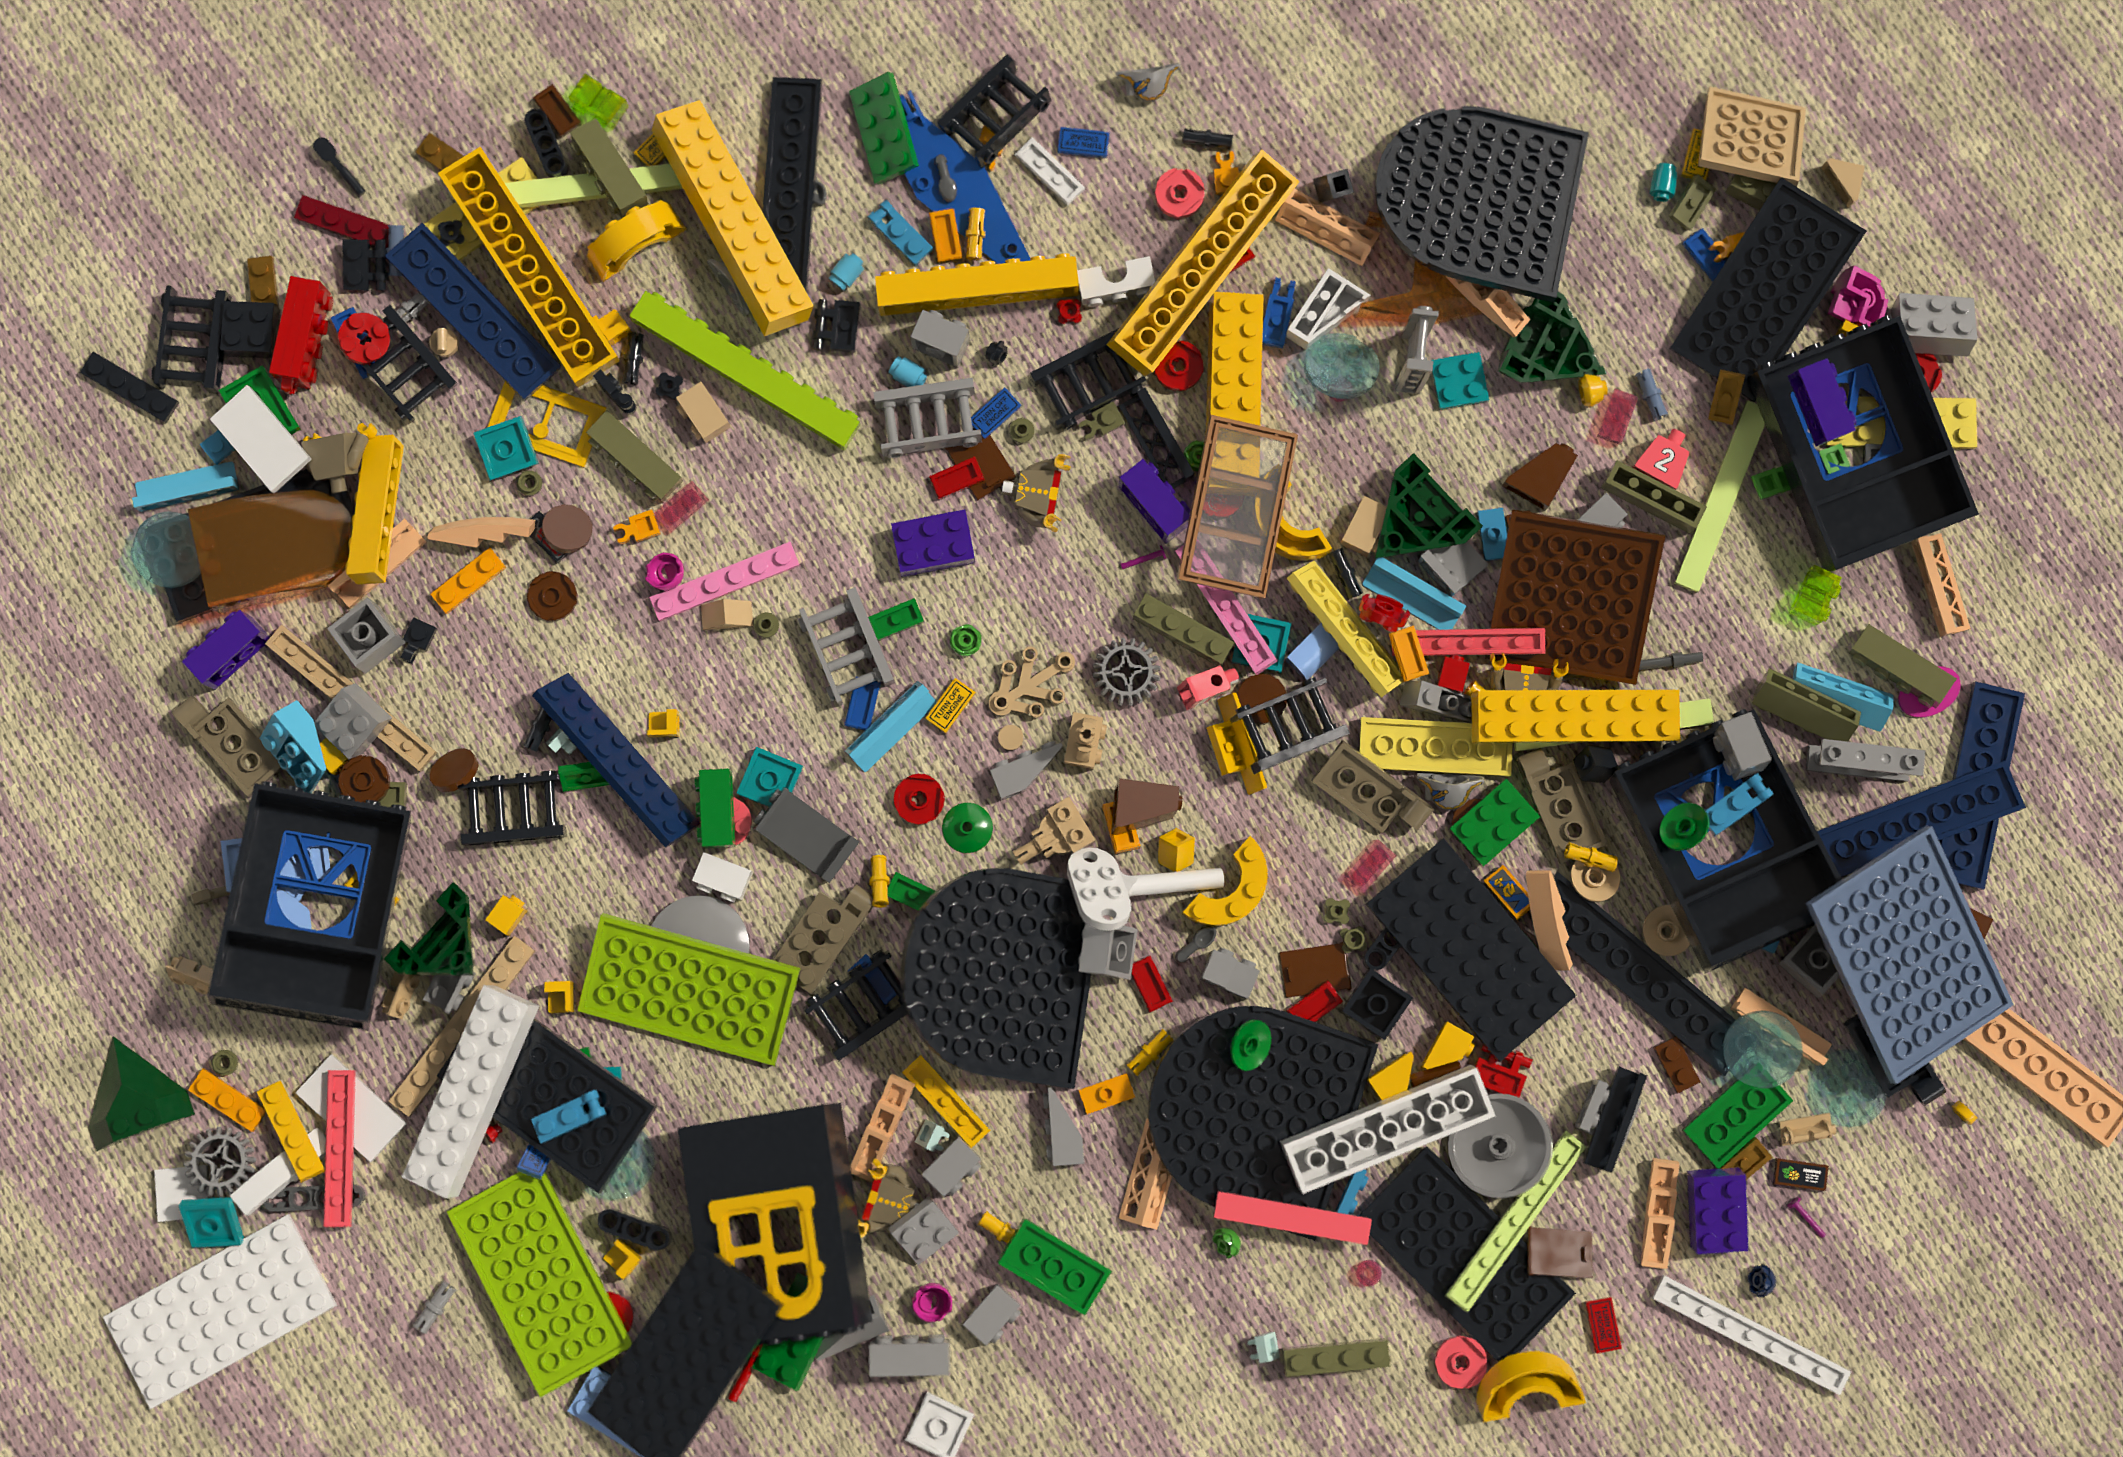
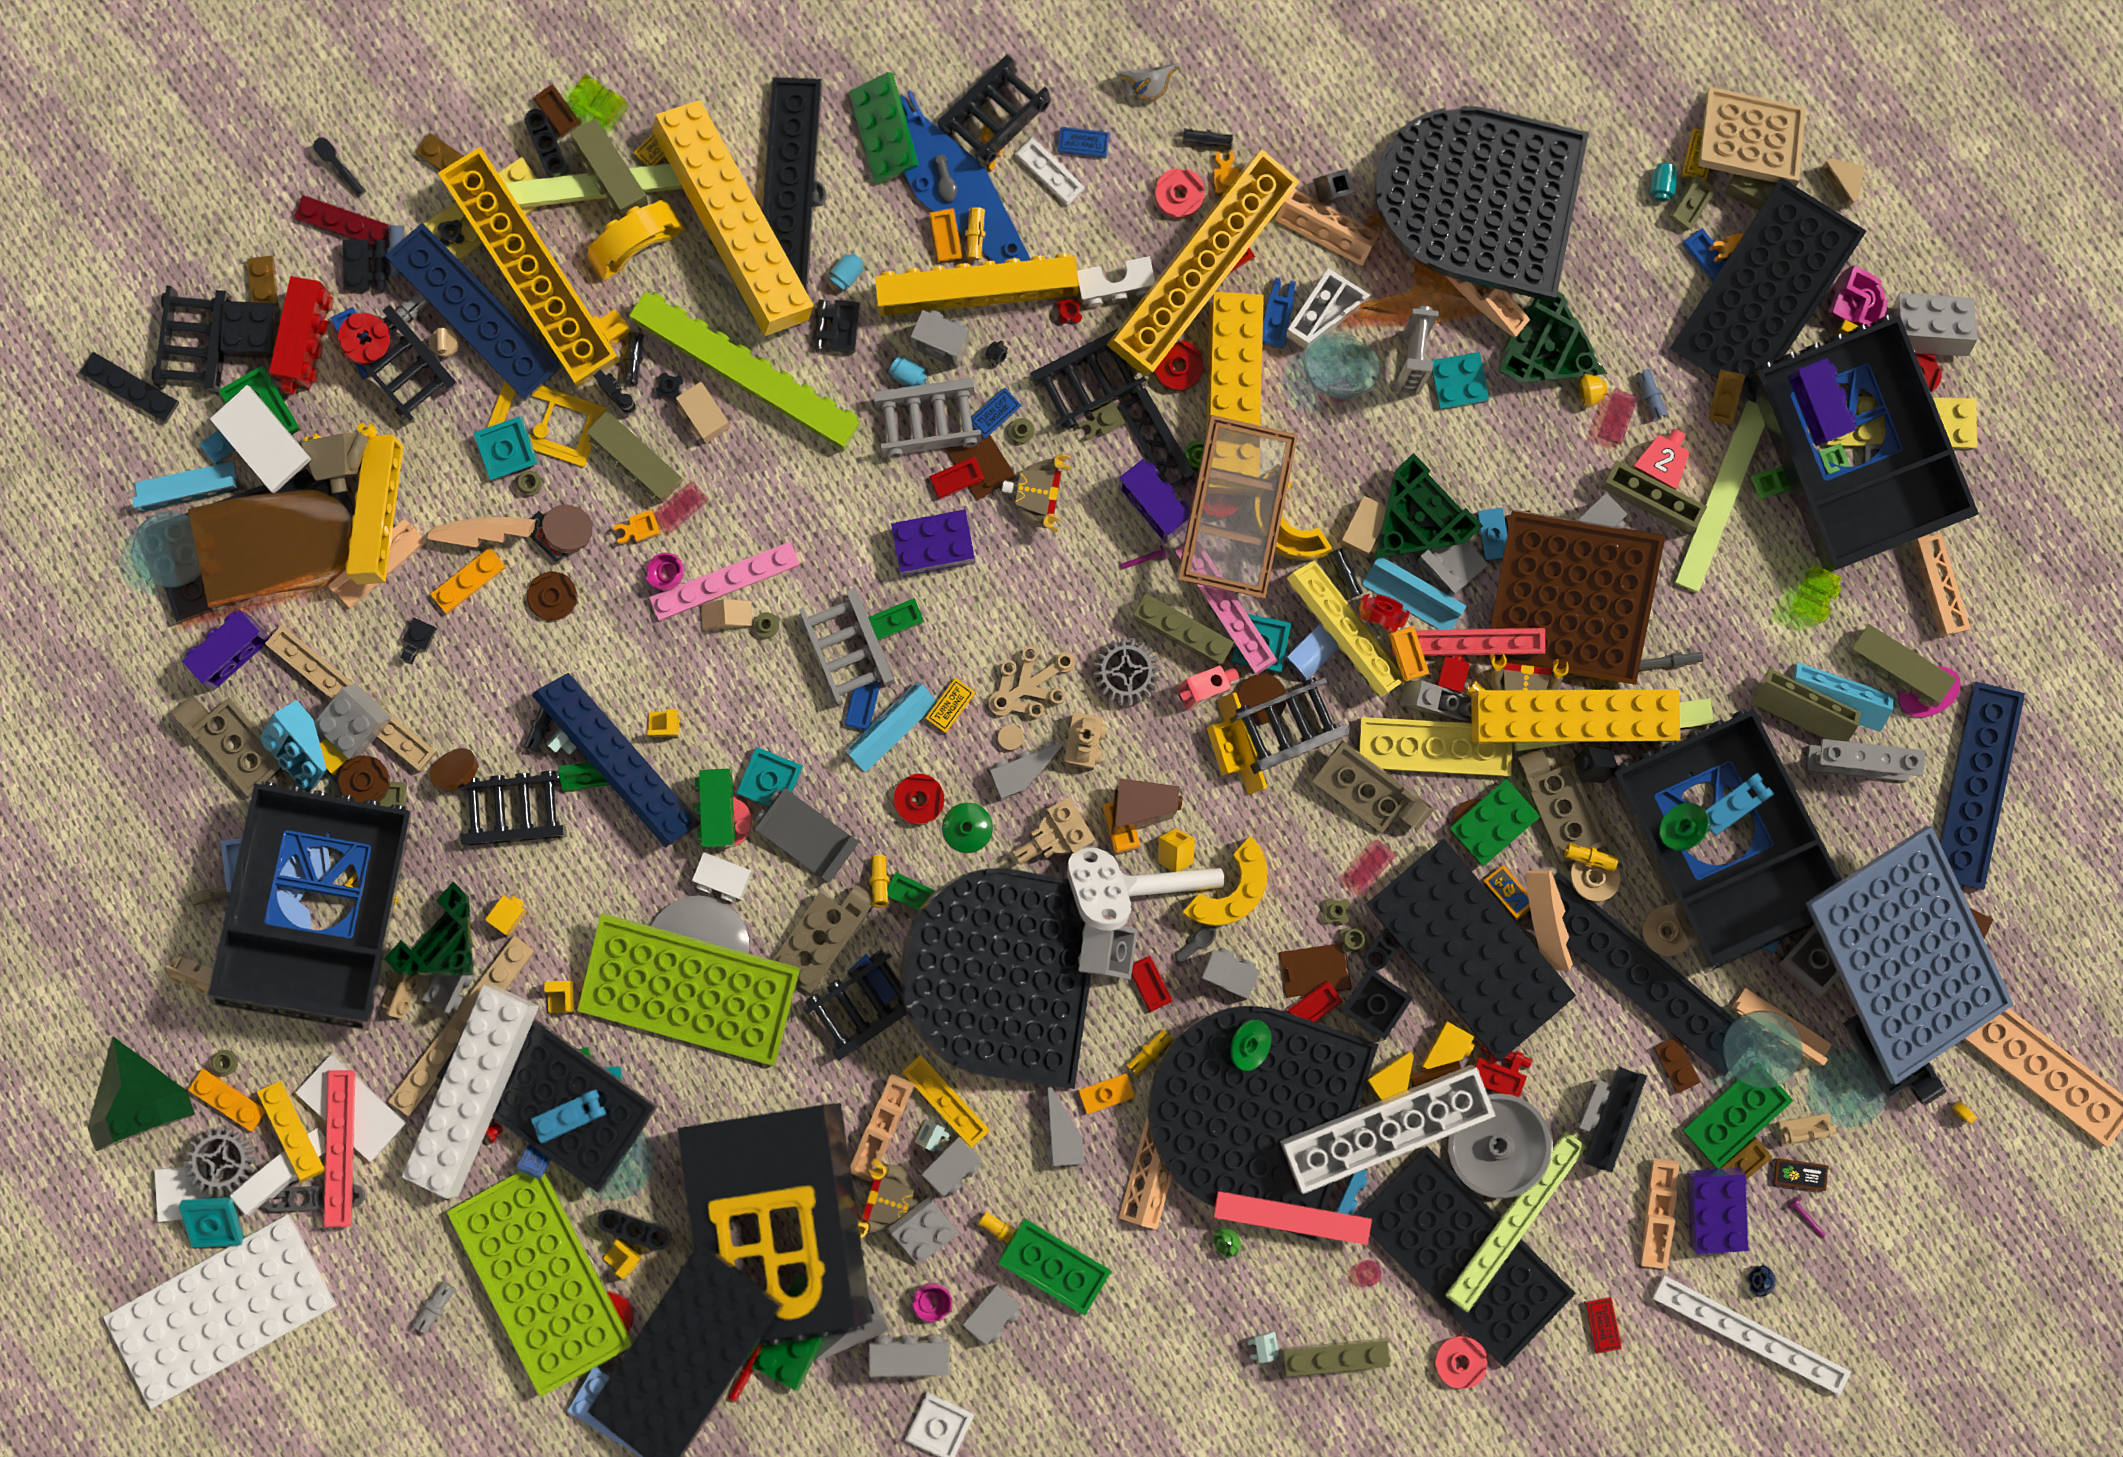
(366, 635): light grey brick -> none
(901, 233): dark azure plate -> none
(962, 632): bright green plate -> none
(1449, 790): light grey hat -> none
(1526, 1374): yellow brick -> none
(1542, 476): reddish brown slope -> none
(1560, 1252): container -> none
(1741, 746): light grey brick -> none
(1946, 808): dark blue plate -> none

